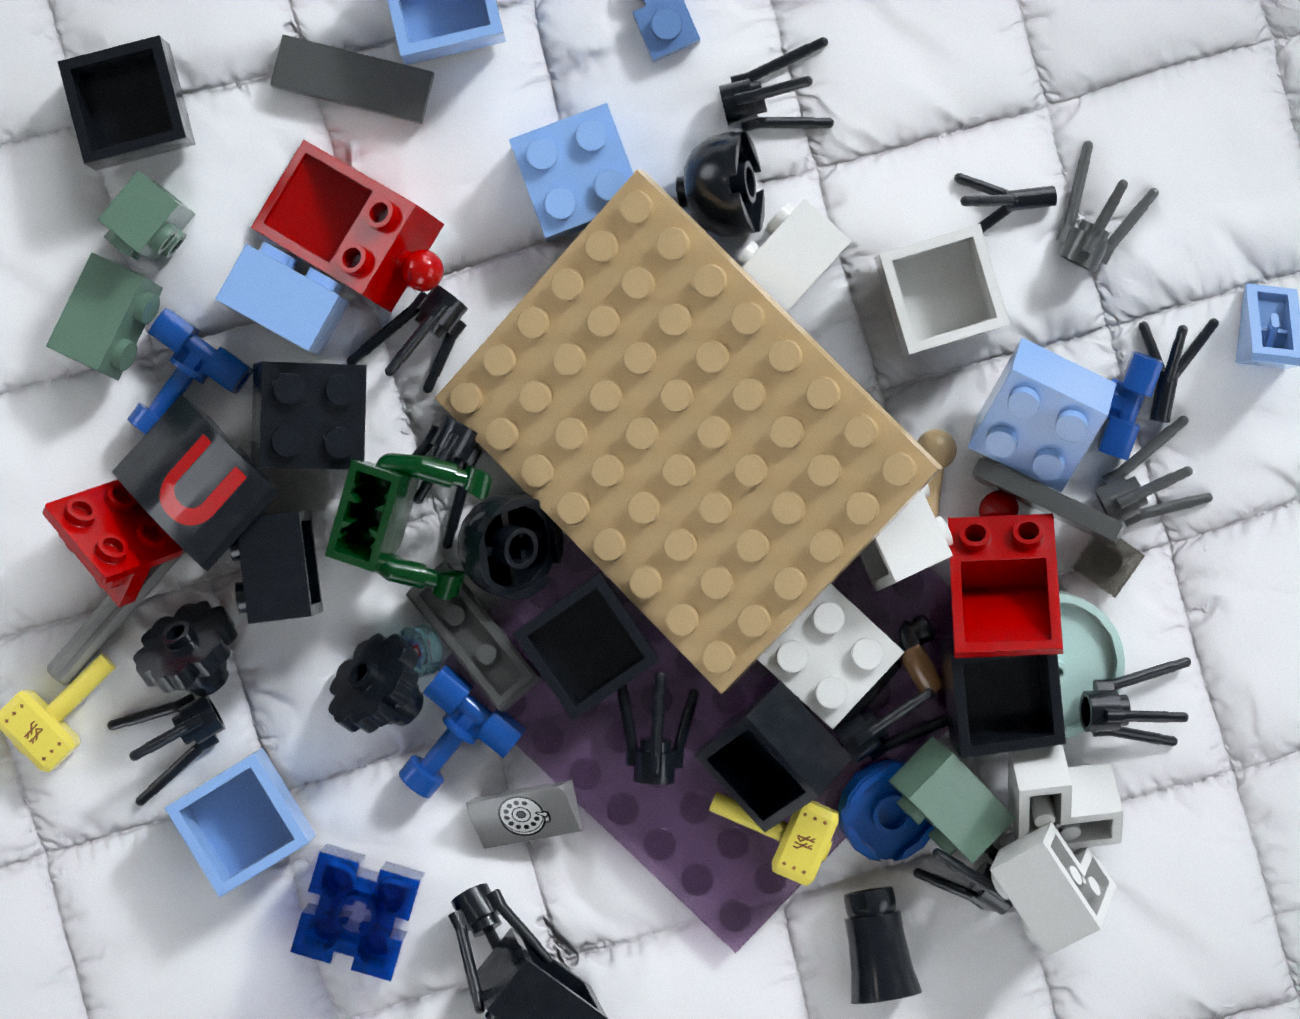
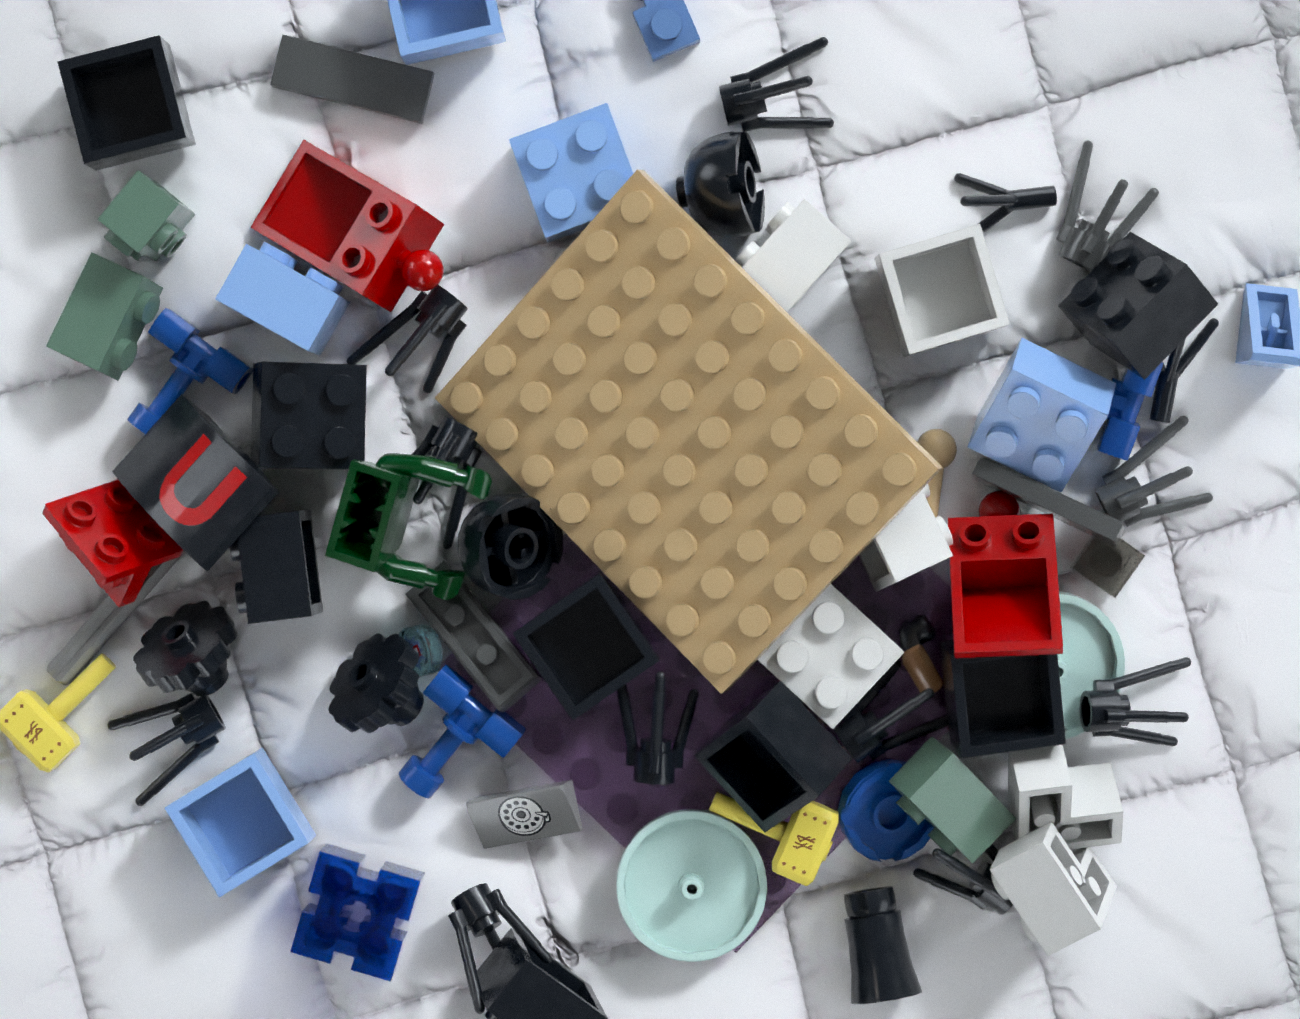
(691, 885): none -> light aqua piece
(1138, 304): none -> black piece

